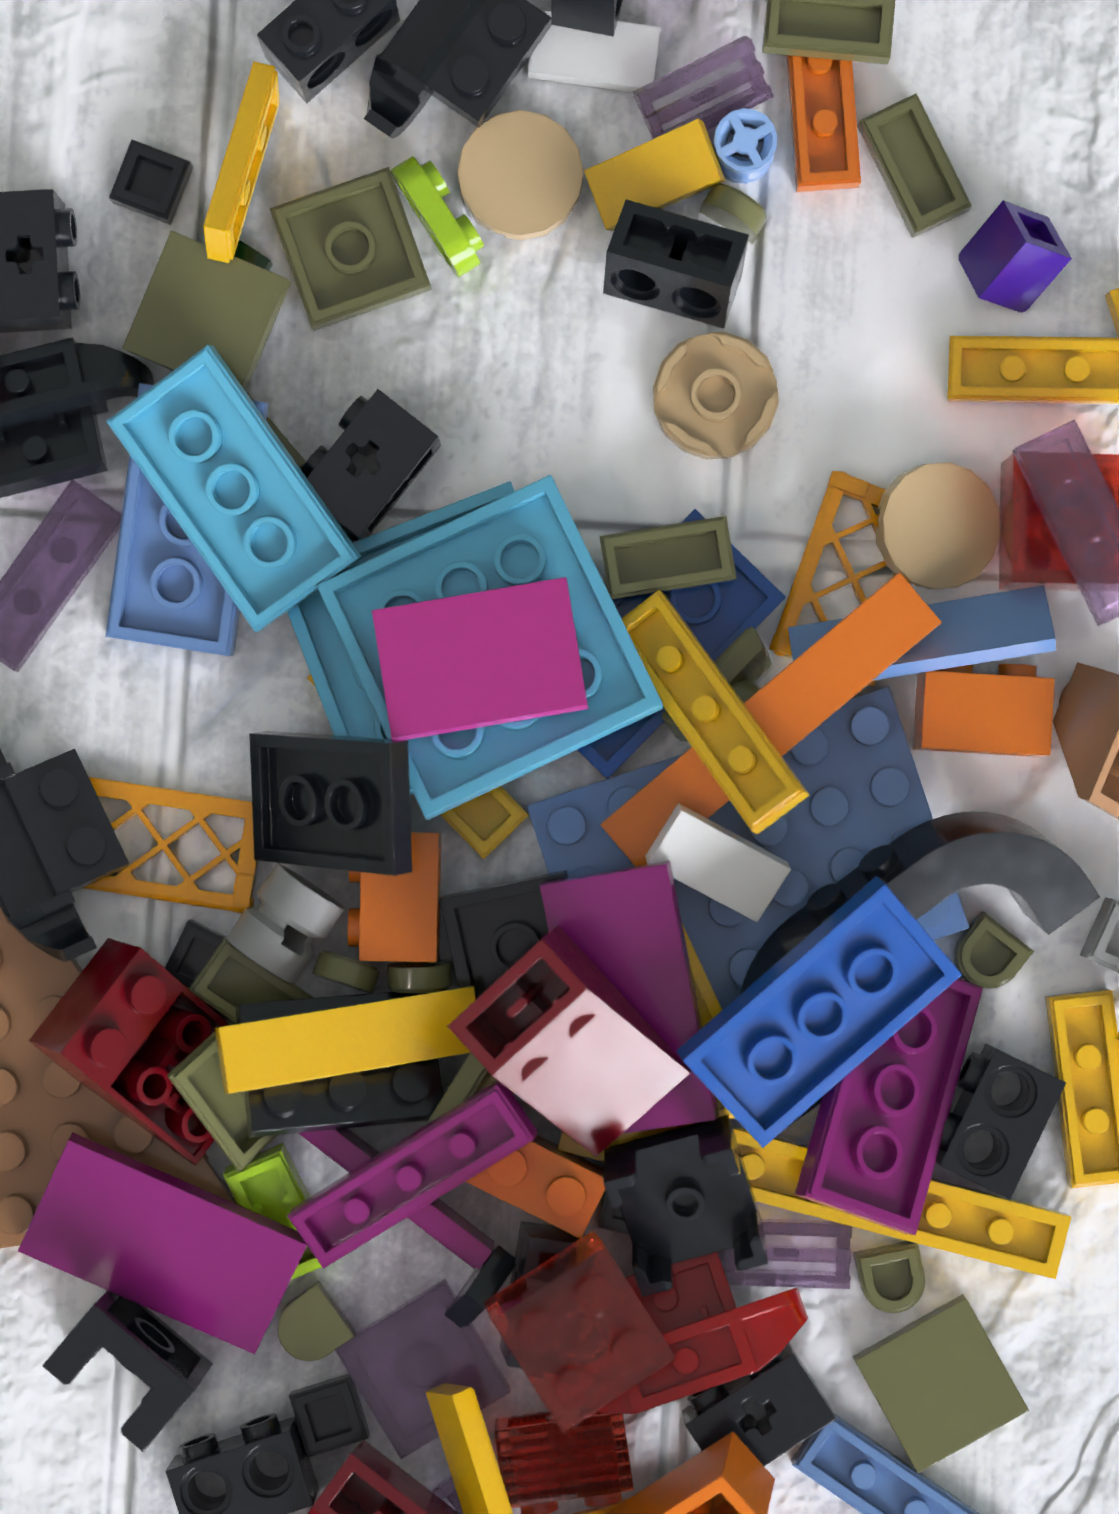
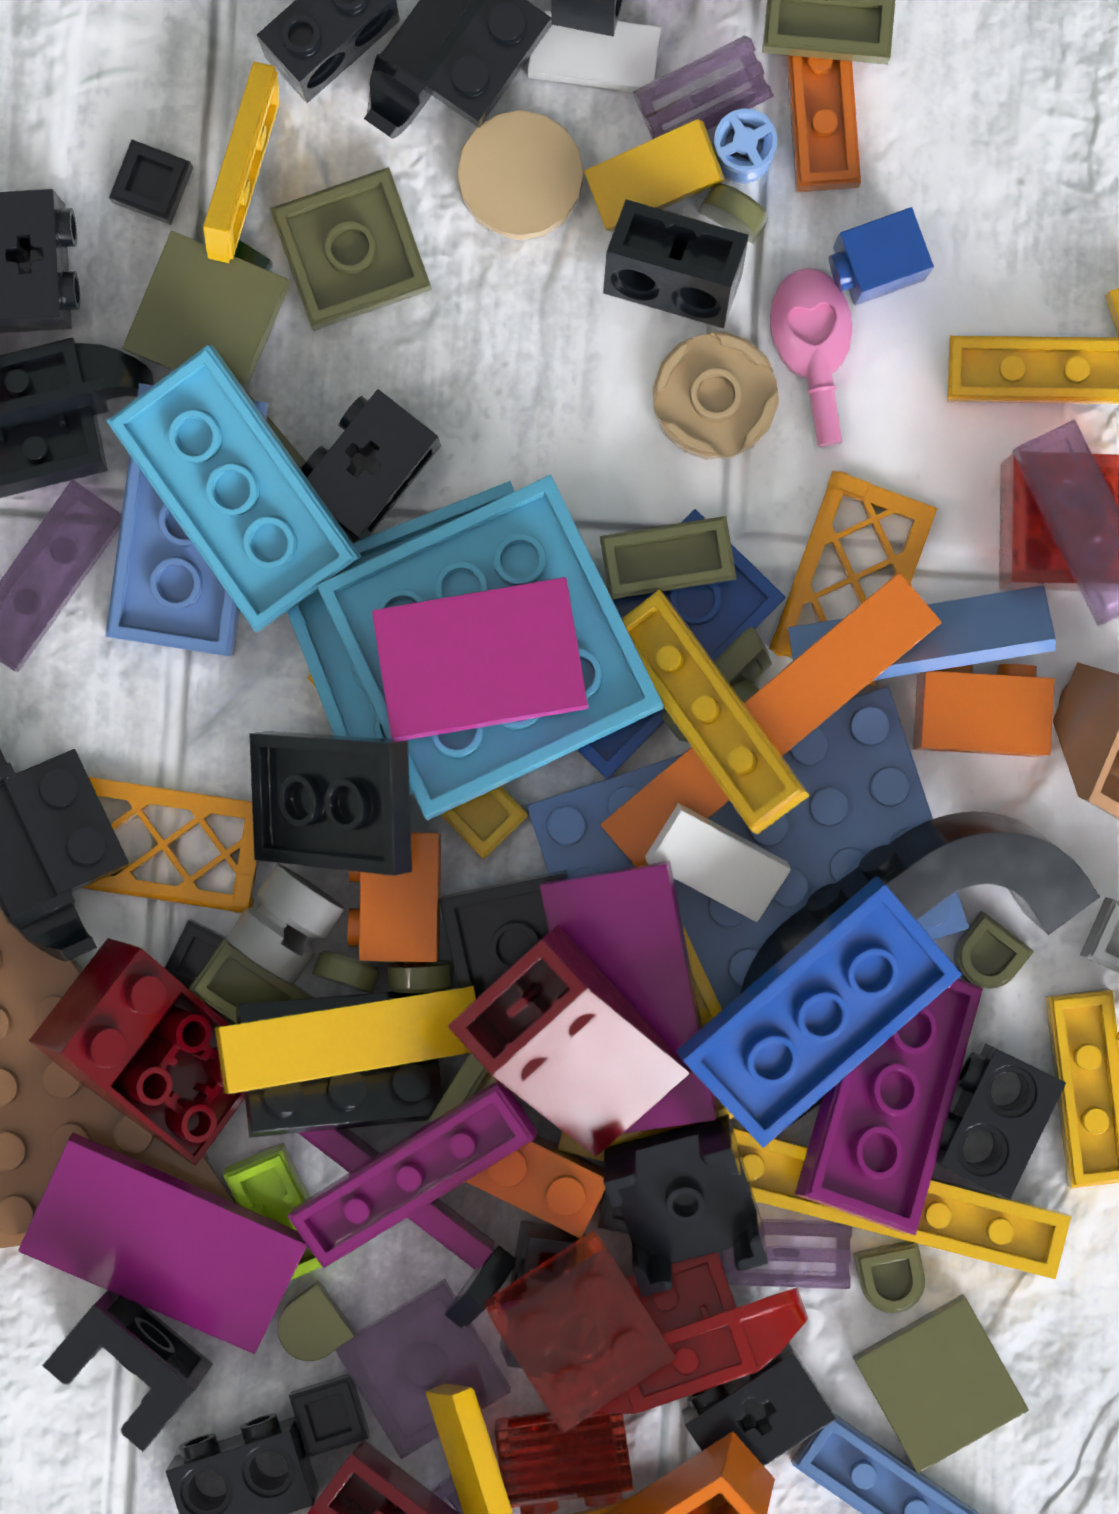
(222, 1114): olive tile -> none
(424, 192): lime plate -> none
(812, 339): none -> bright pink piece
(880, 257): none -> blue brick
(914, 165): olive tile -> none
(938, 525): tan tile -> none
(1013, 257): dark purple panel -> none

